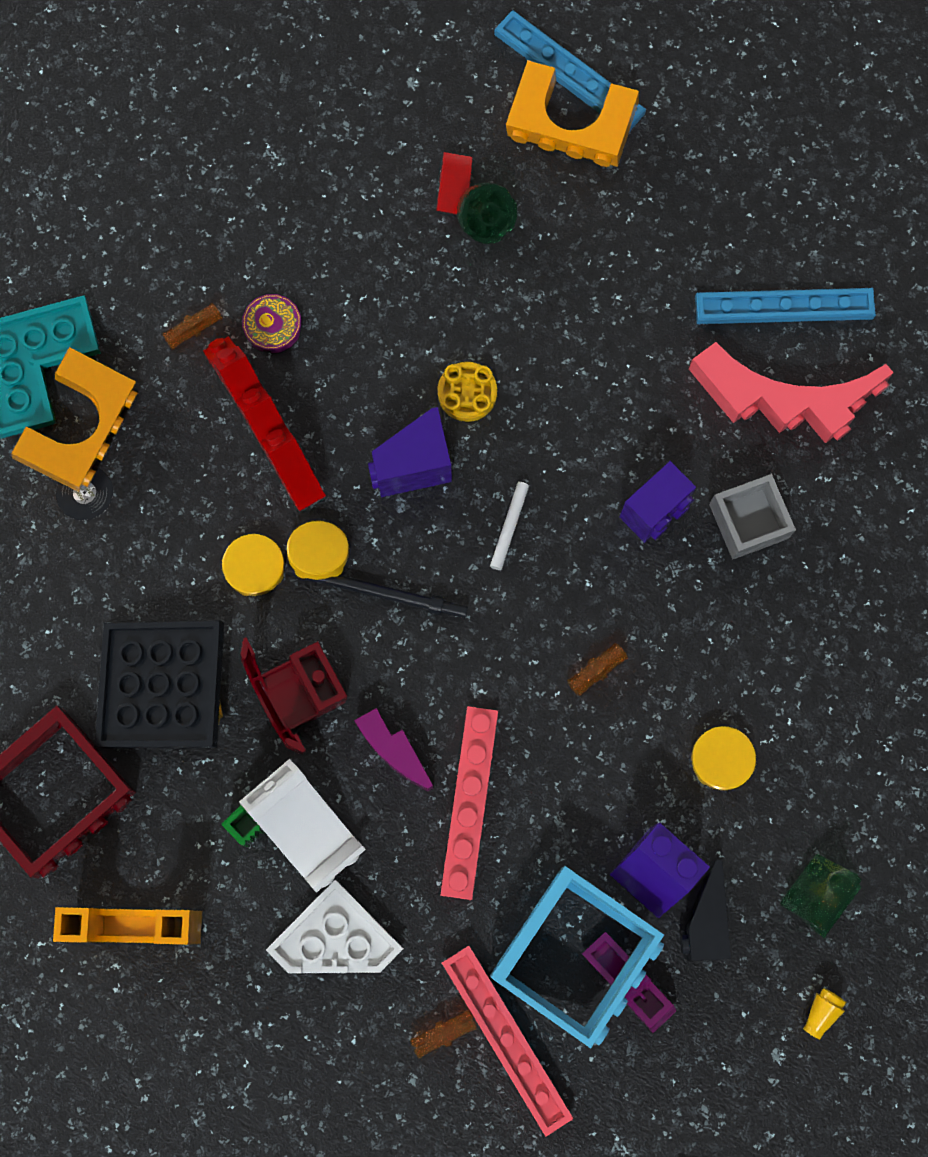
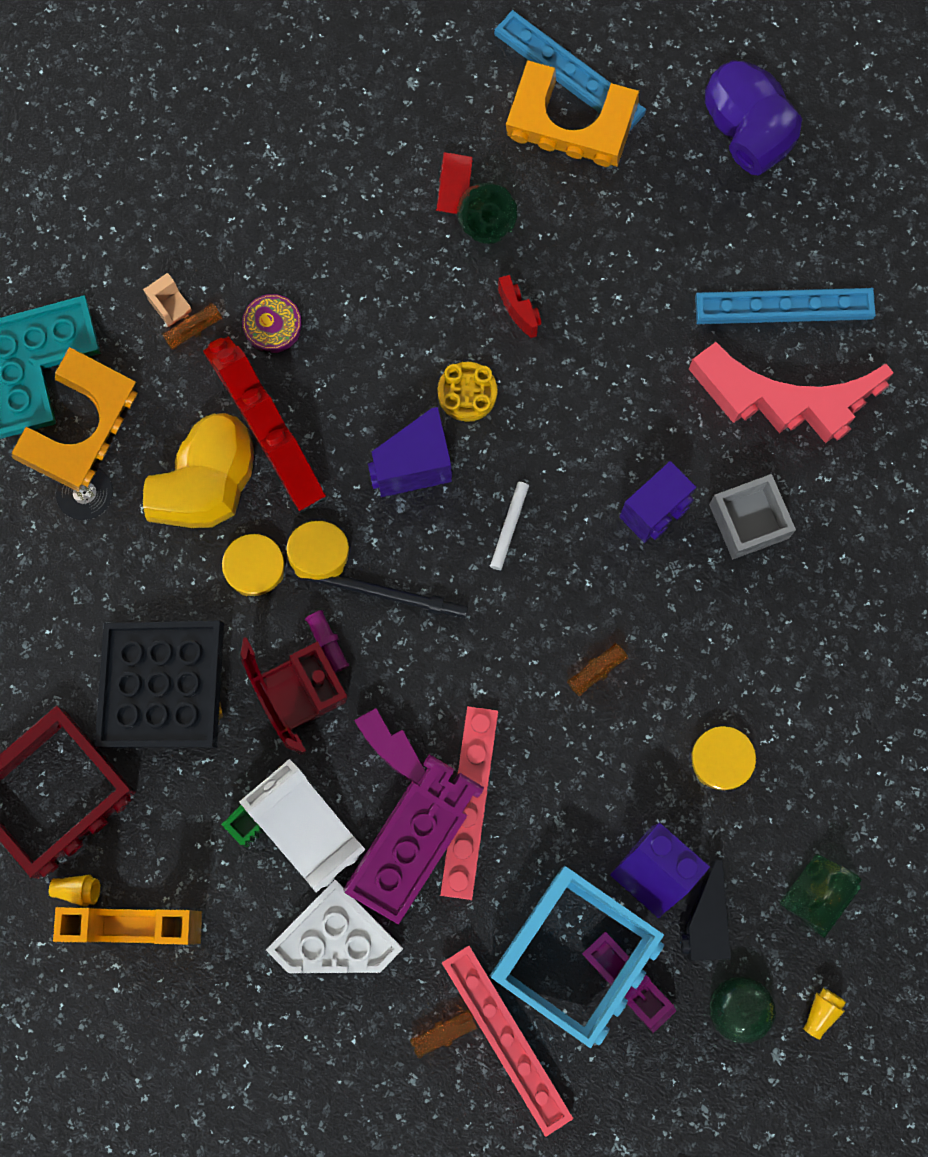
(77, 890): none -> yellow cone
(167, 300): none -> light nougat panel
(207, 476): none -> yellow piece
(327, 640): none -> magenta pin
(412, 840): none -> magenta hinge
(520, 311): none -> red slope
(742, 1010): none -> clear green cylinder
(755, 113): none -> dark purple piece

